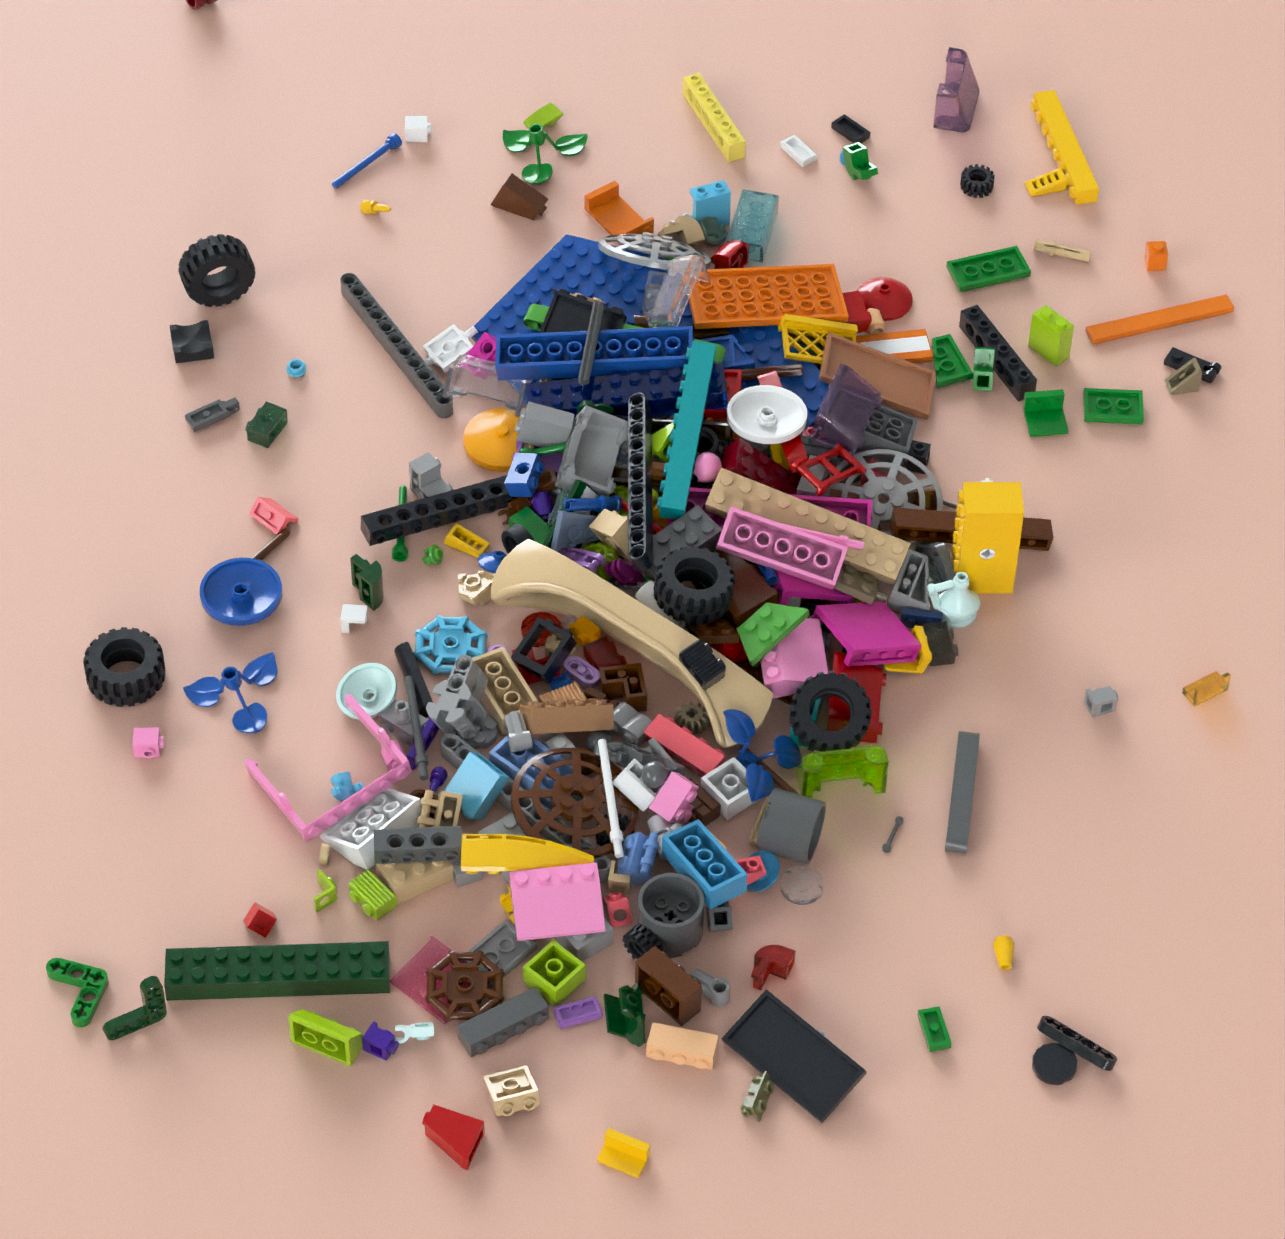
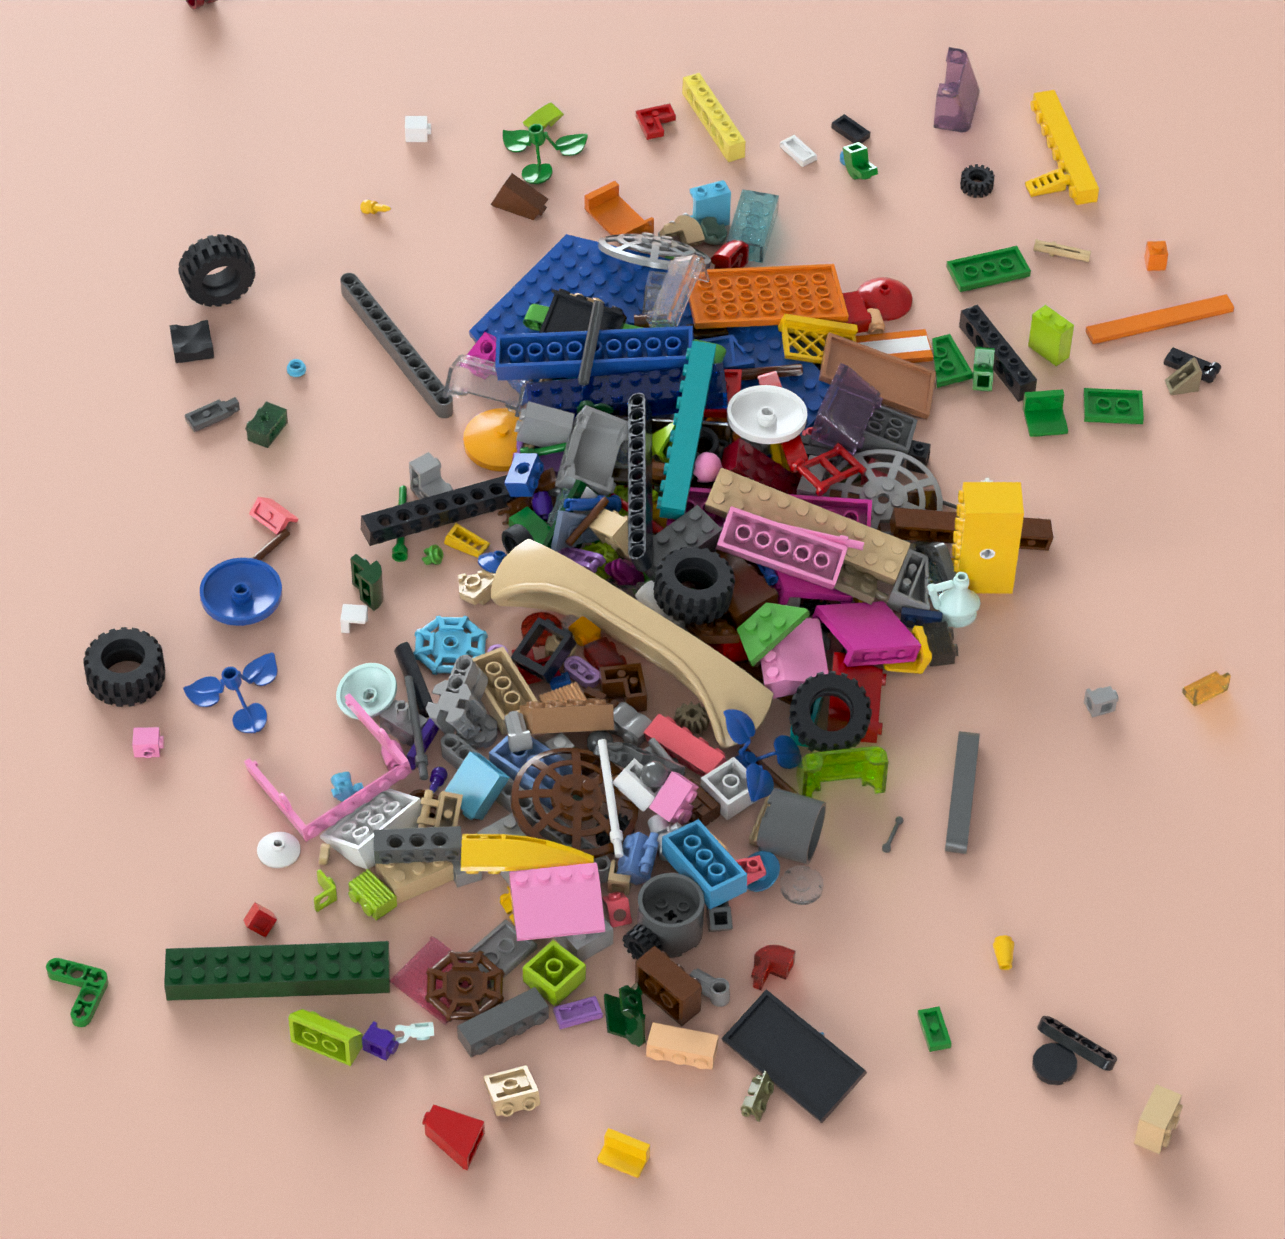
(142, 1016): dark green beam -> none
(279, 856): none -> white dish
(392, 142): blue piece -> none
(448, 346): white plate -> none
(587, 521): none -> reddish brown bar
(652, 118): none -> red plate
(702, 664): black brick -> none
(1158, 1119): none -> tan brick

